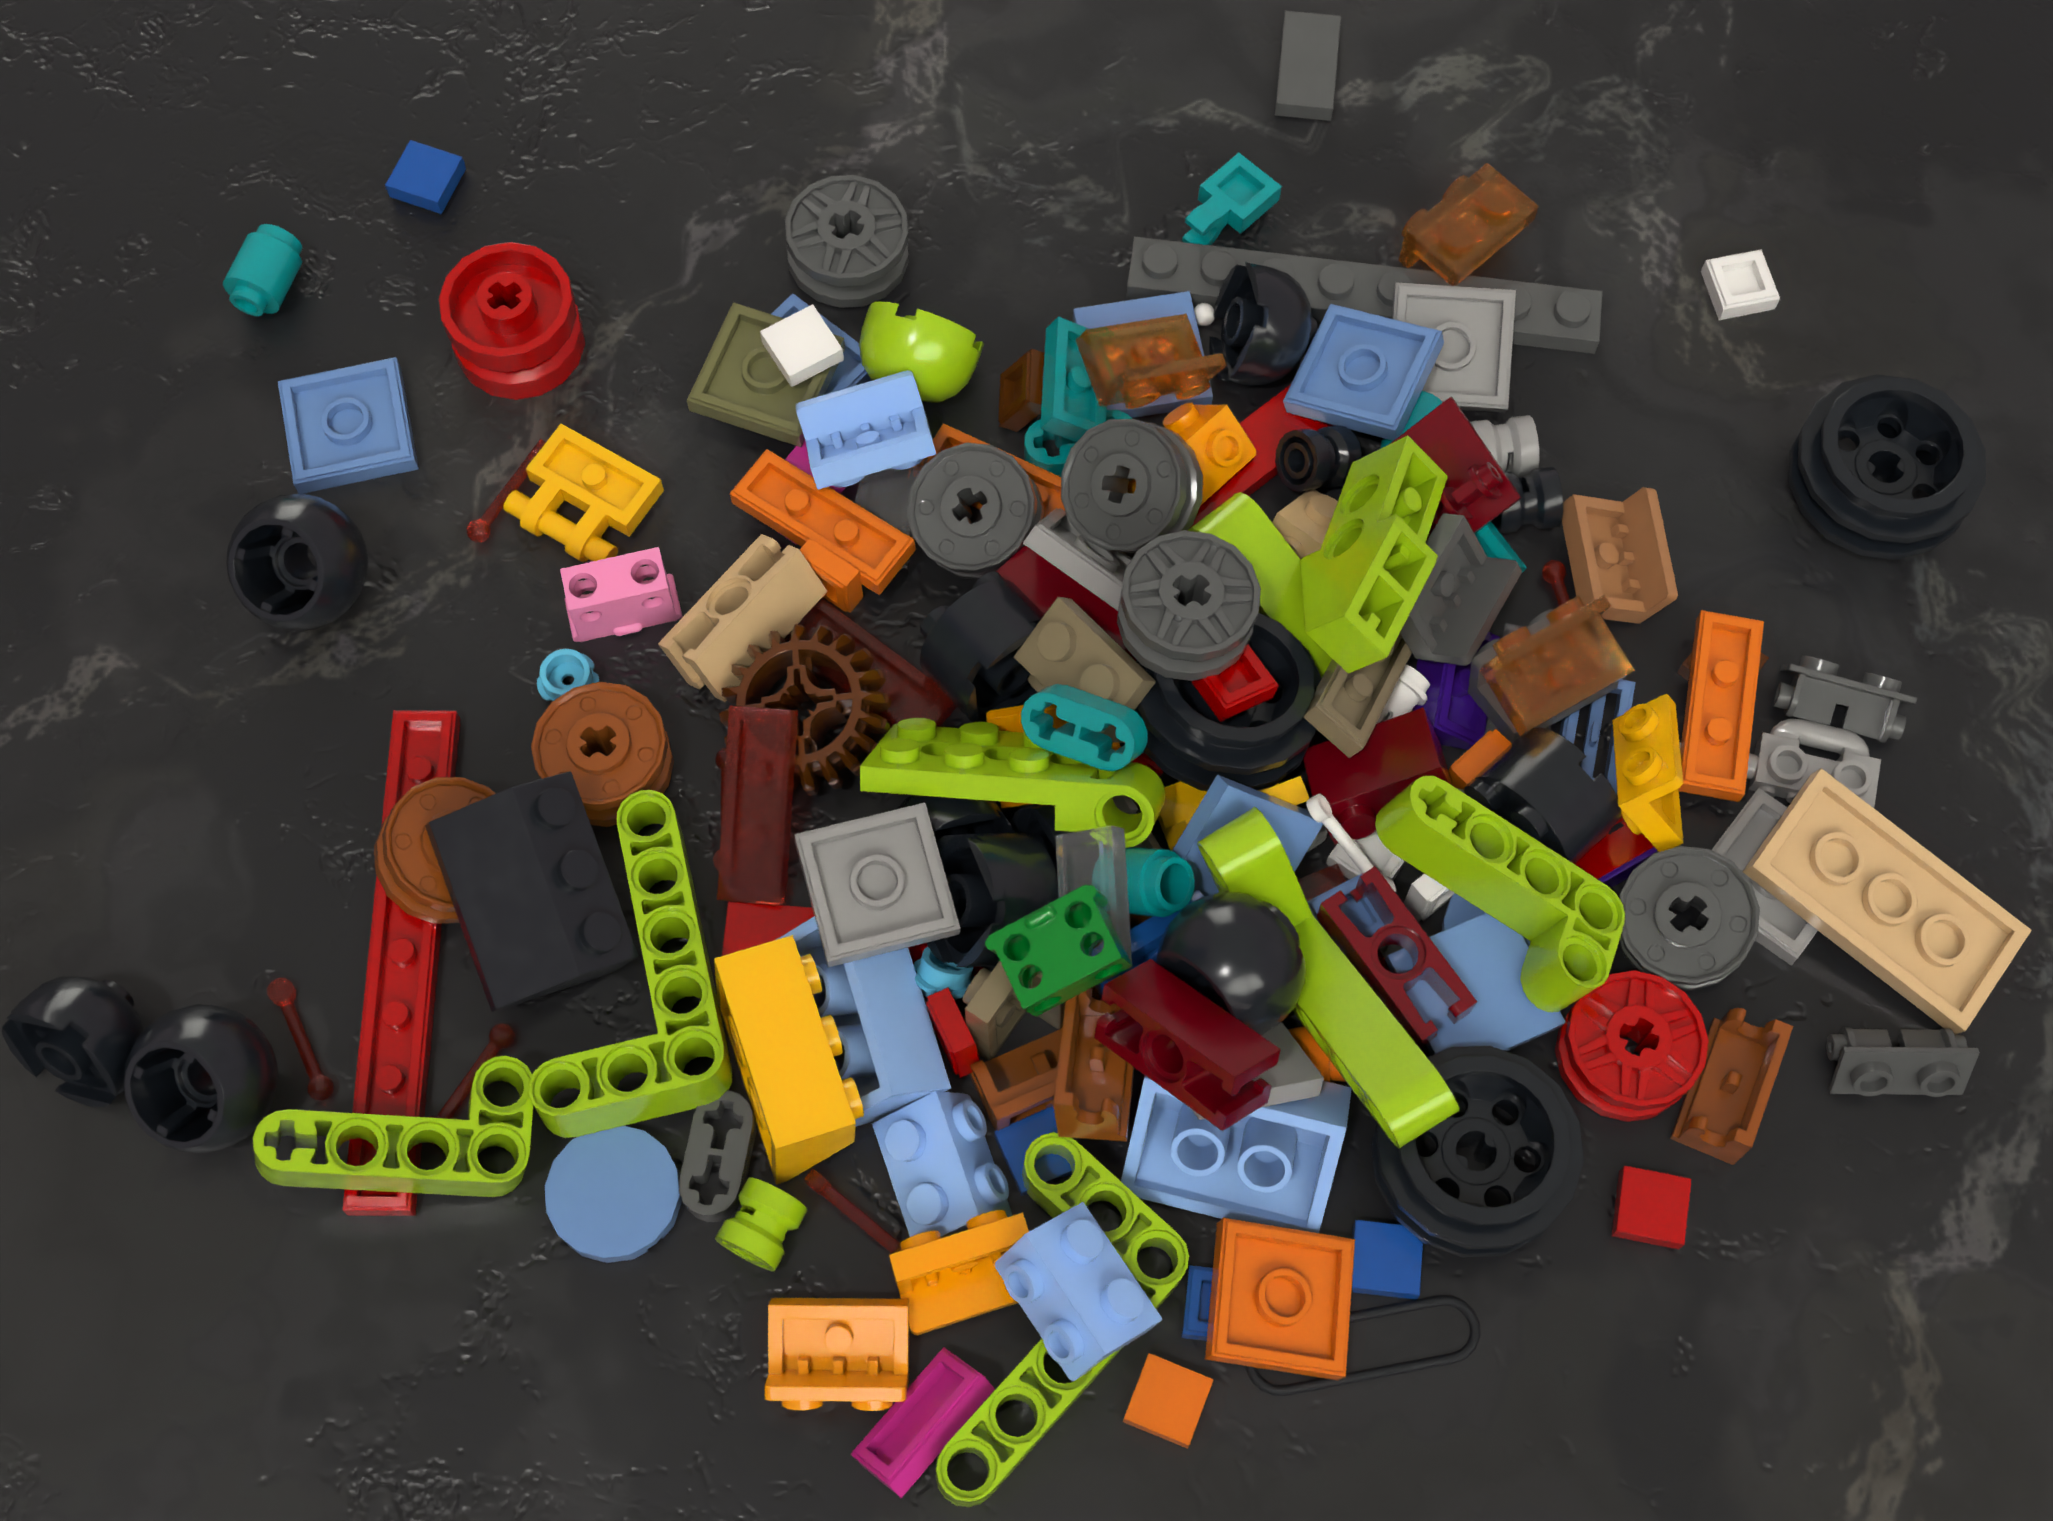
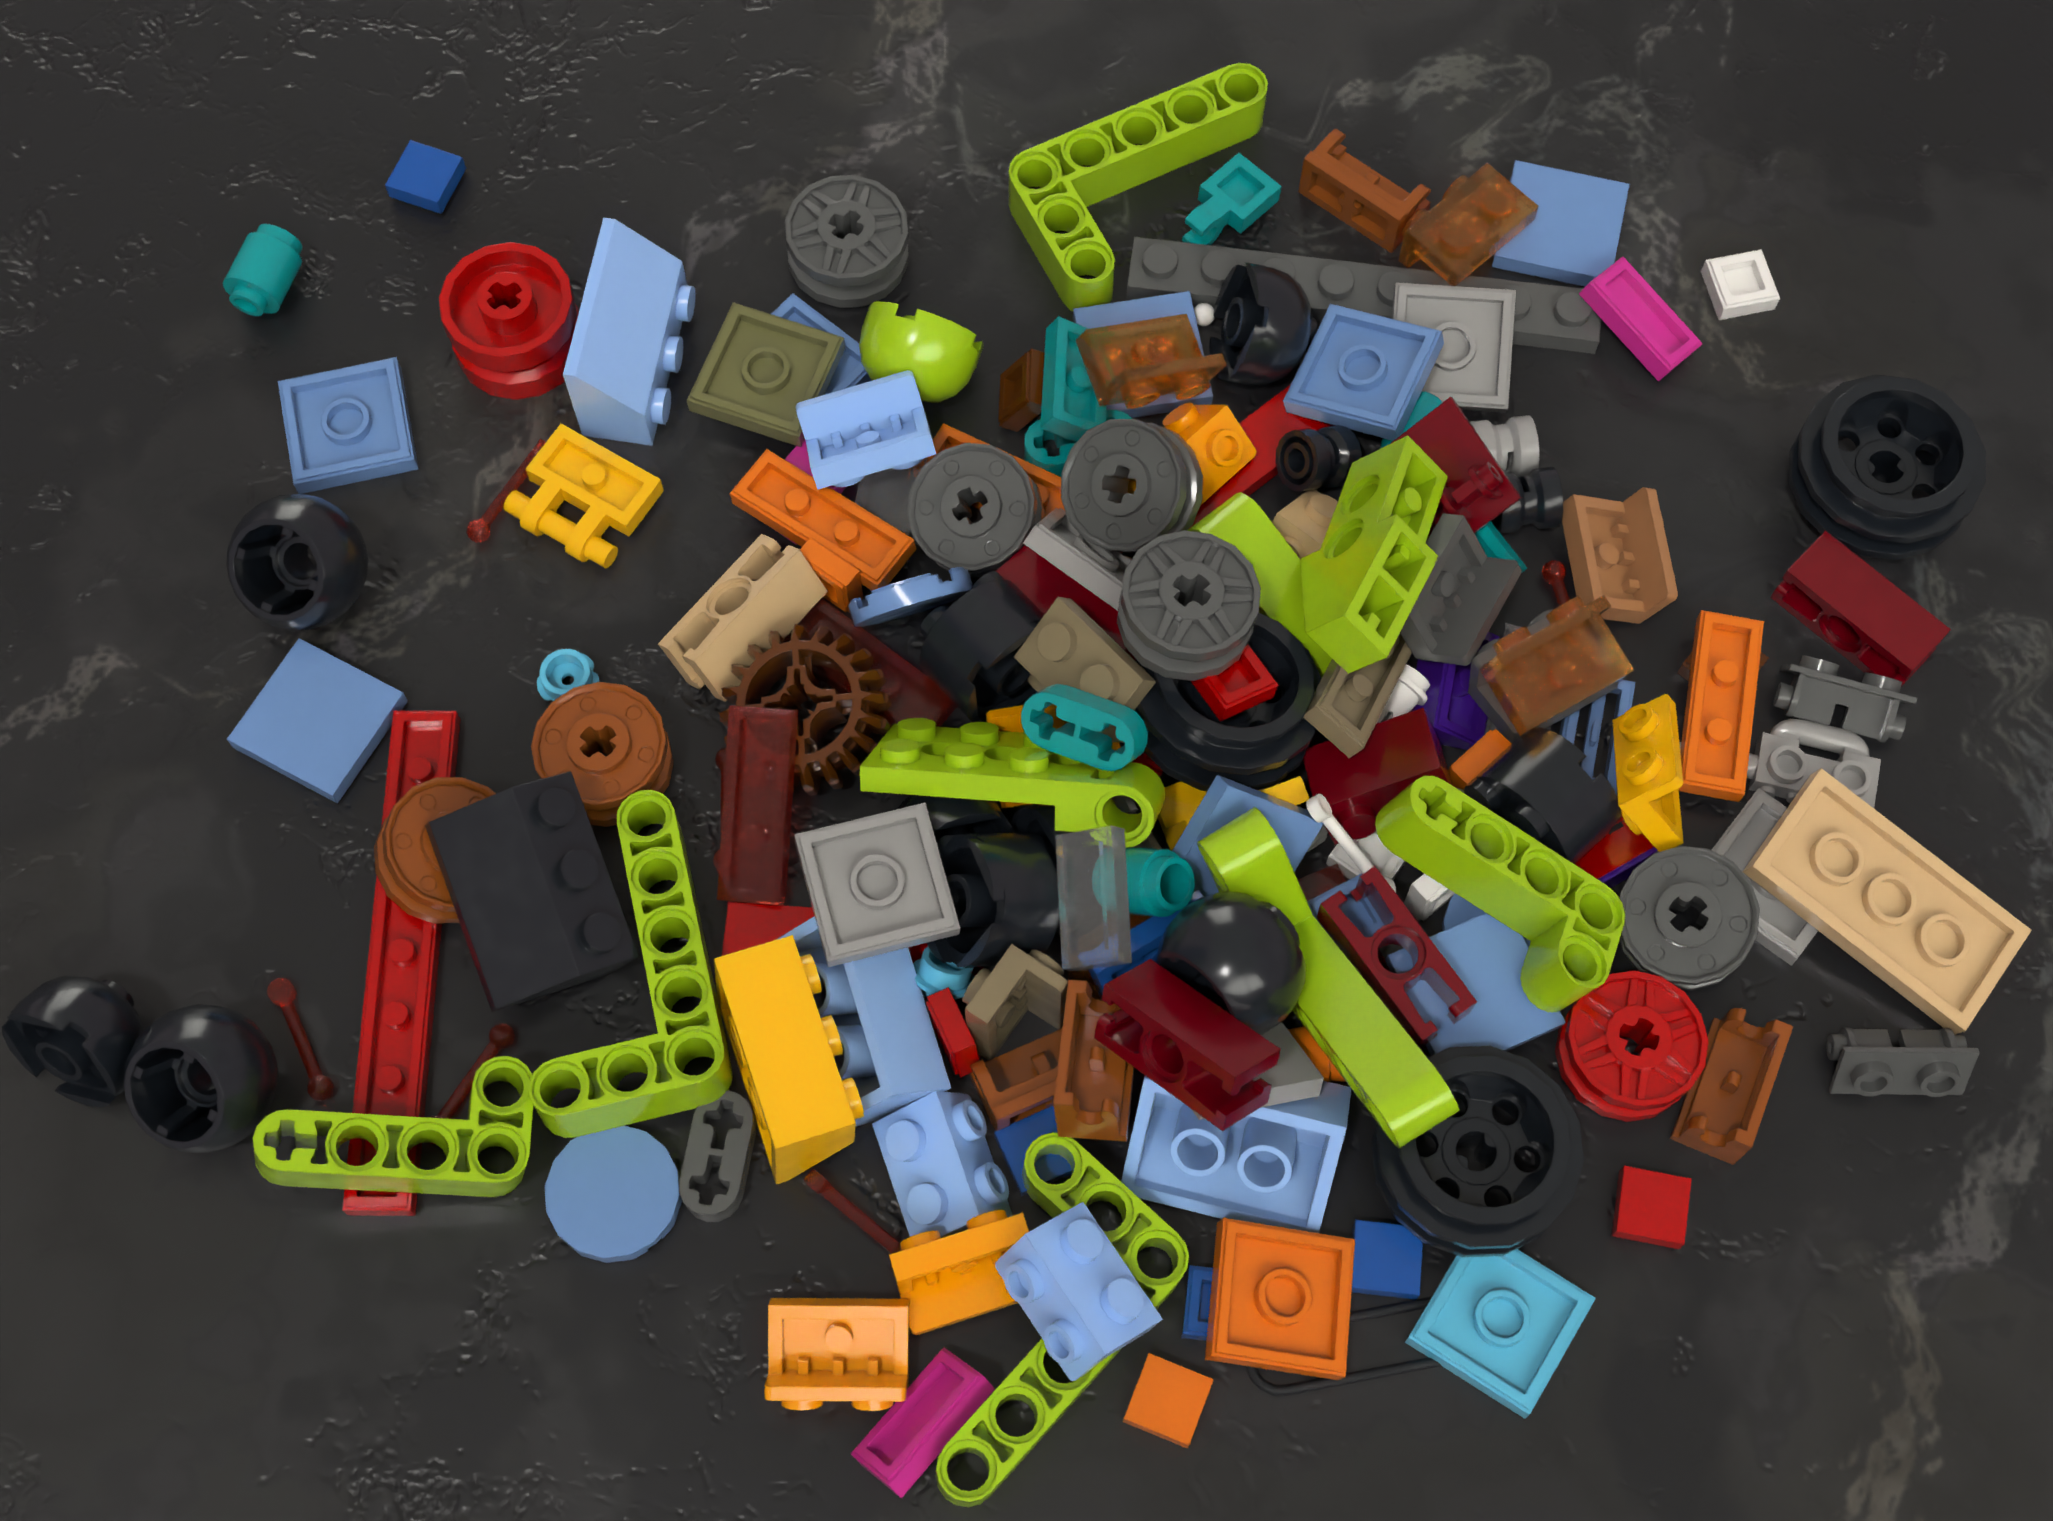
(317, 720): none -> medium blue tile
(619, 595): bright pink piece -> none
(627, 337): none -> light blue slope
(761, 1224): lime wheel -> none
(802, 345): white tile -> none
(909, 597): none -> medium blue tile
(1060, 946): green piece -> none
(1224, 112): none -> lime beam
(1307, 65): dark grey tile -> none
(1359, 193): none -> dark orange hinge
(1501, 1325): none -> medium azure tile
(1573, 228): none -> medium blue tile
(1640, 318): none -> dark pink tile
(1859, 611): none -> dark red piece

